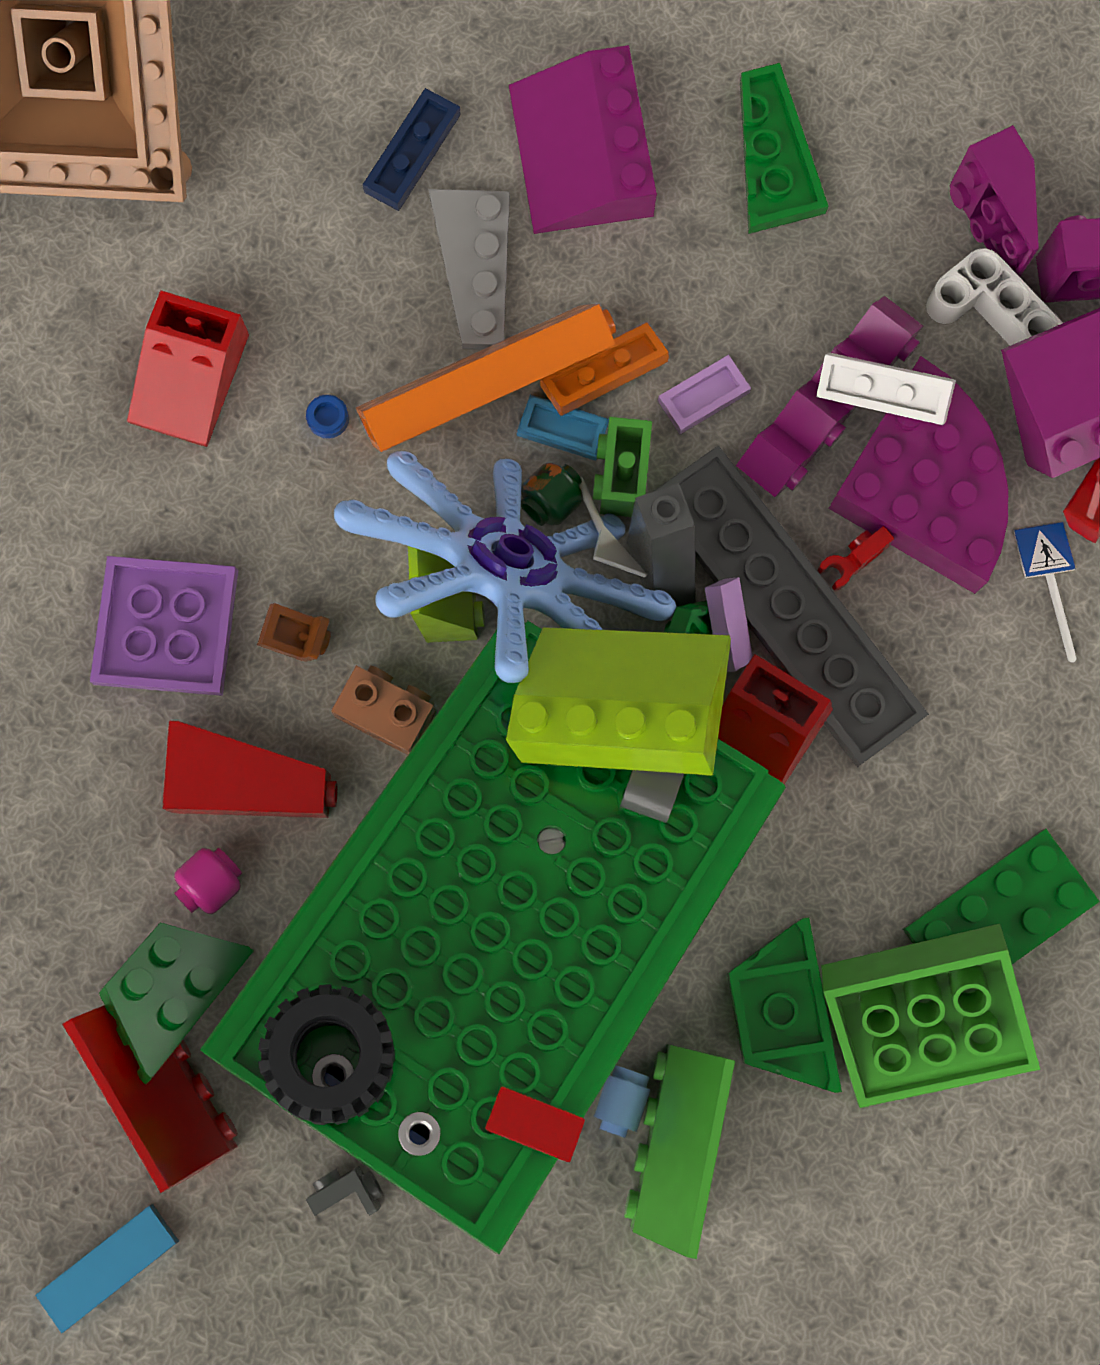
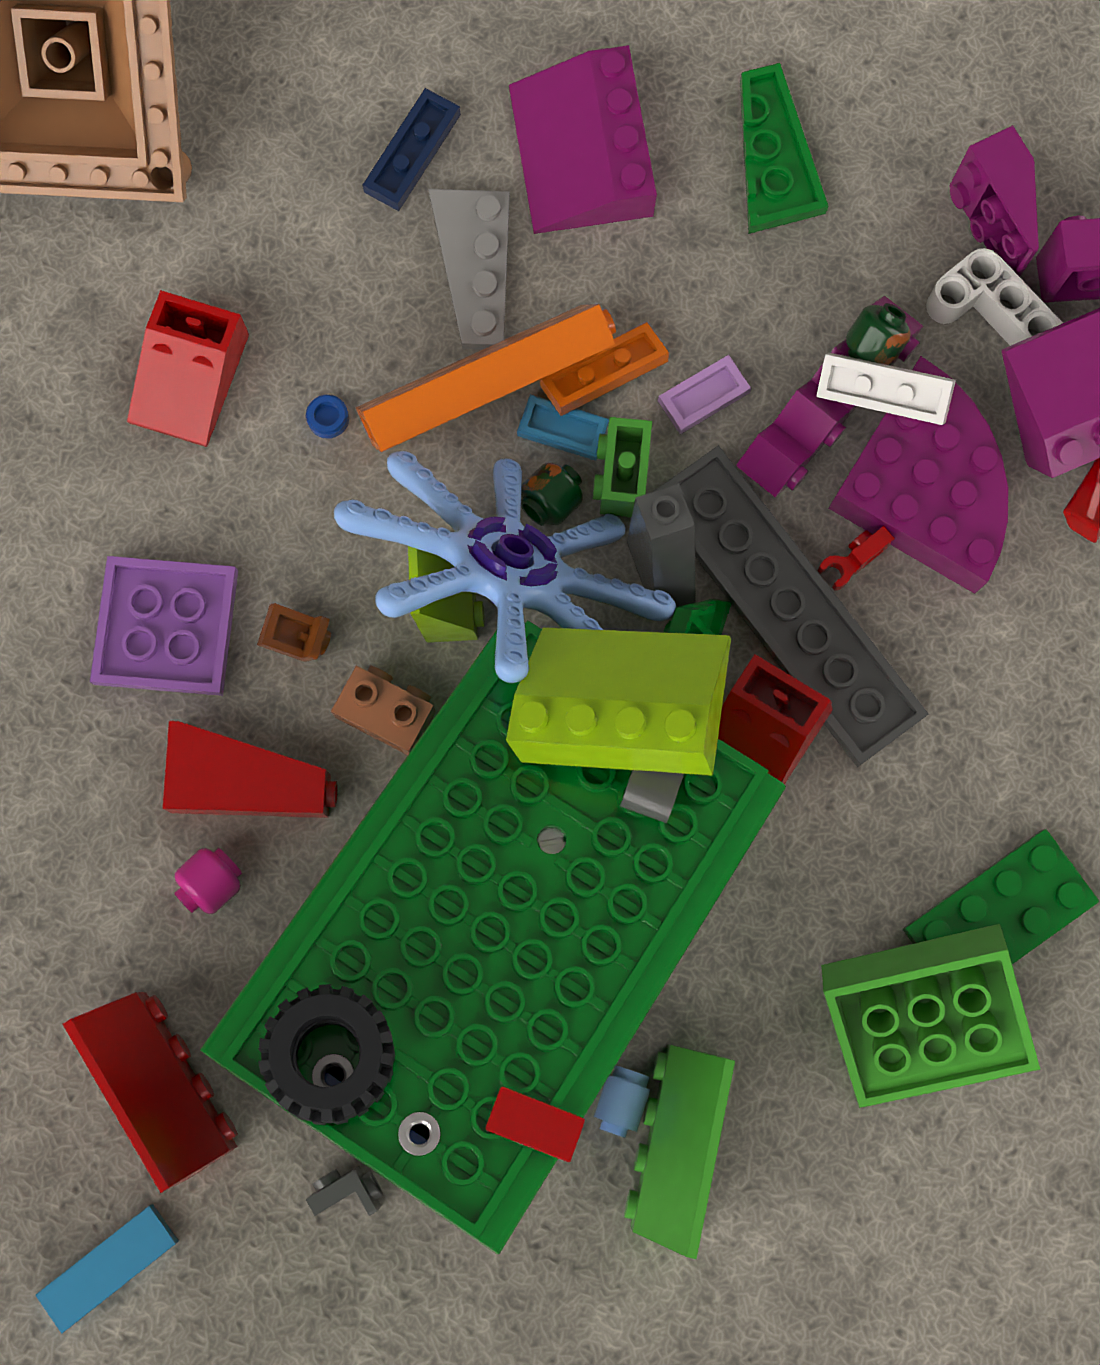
(167, 990): green wing -> none
(608, 548): white piece -> none
(729, 618): lavender tile -> none
(784, 1010): green wing -> none
(878, 334): none -> dark green head
(1047, 552): piece -> none

